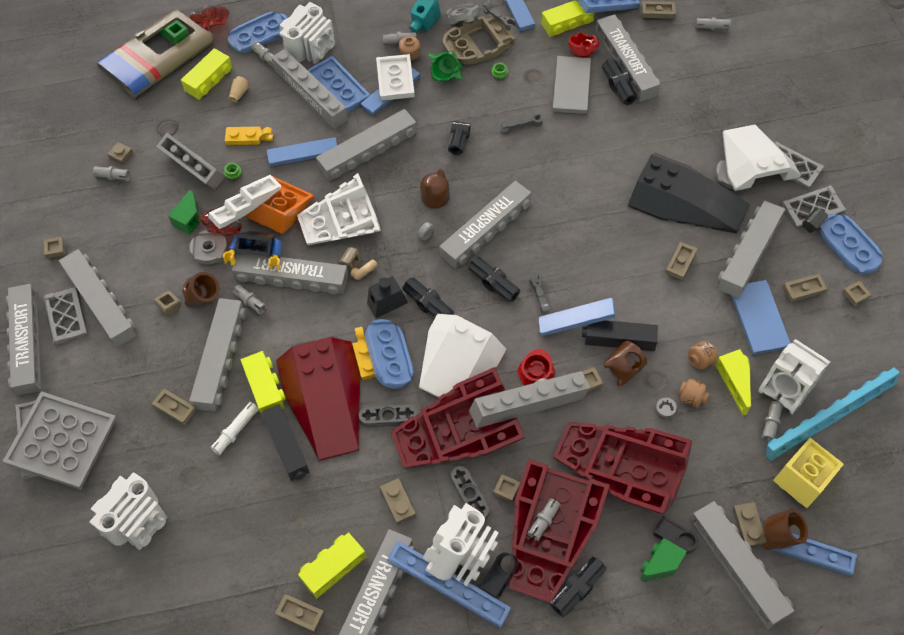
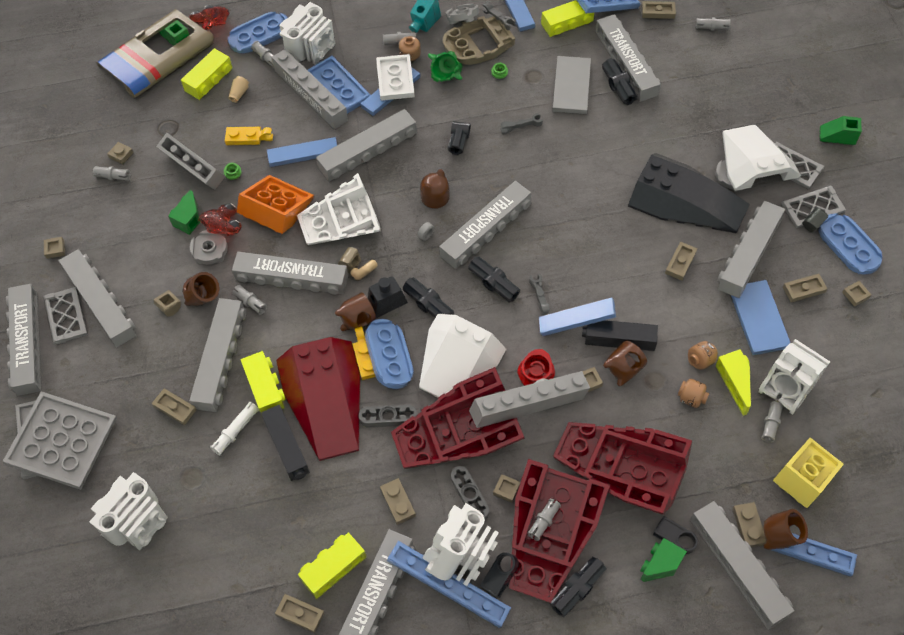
(249, 198): white slope -> none
(256, 244): torso -> none
(355, 312): none -> reddish brown piece
(583, 44): red hair -> none
(666, 408): light grey tile -> none
(828, 416): medium azure plate -> none
(841, 130): none -> green slope

